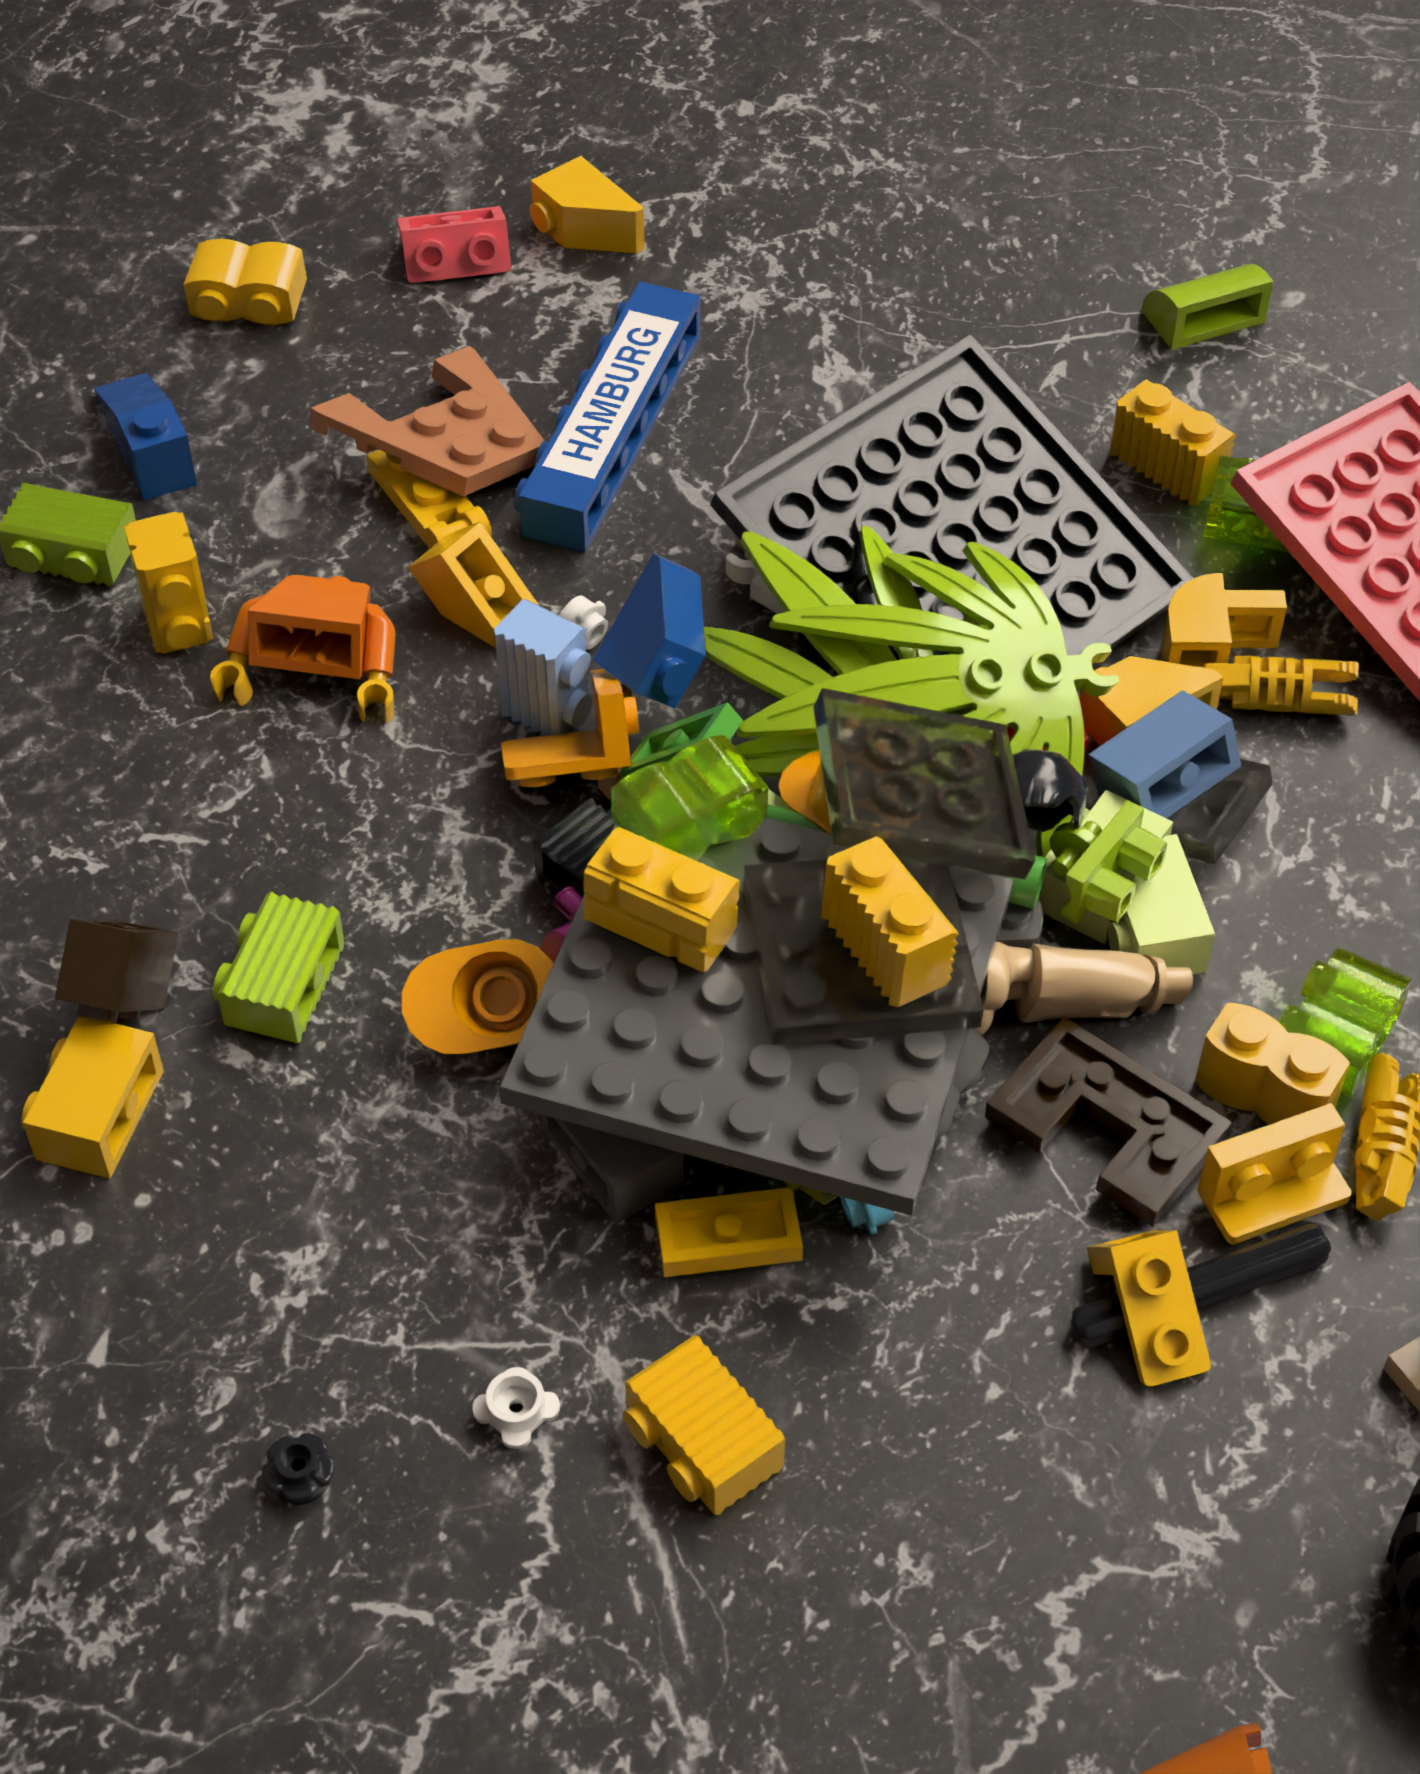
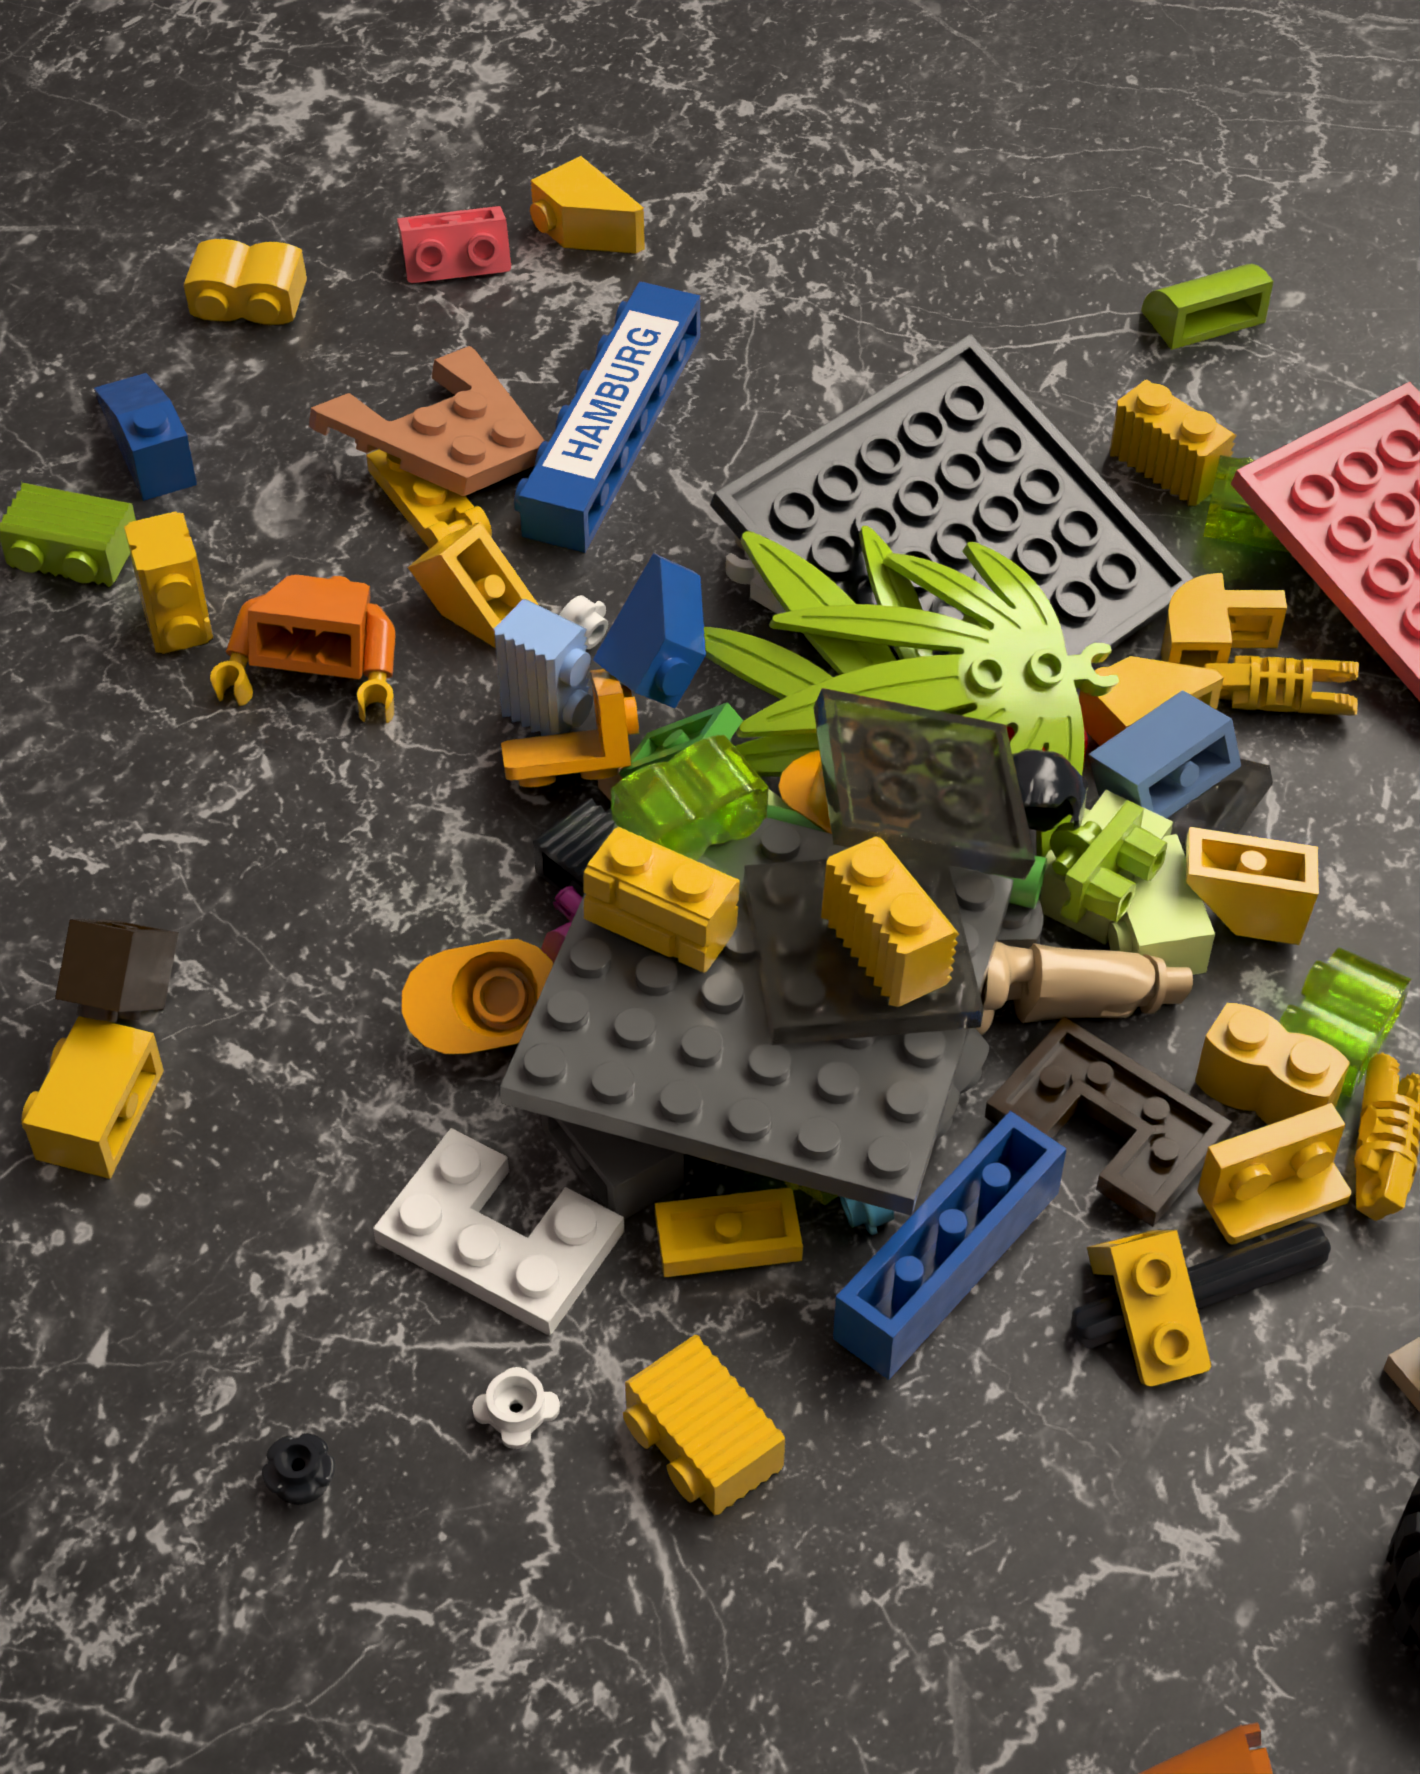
(279, 967): lime brick -> none
(530, 1278): none -> white plate
(948, 1245): none -> blue brick
(1254, 882): none -> yellow slope

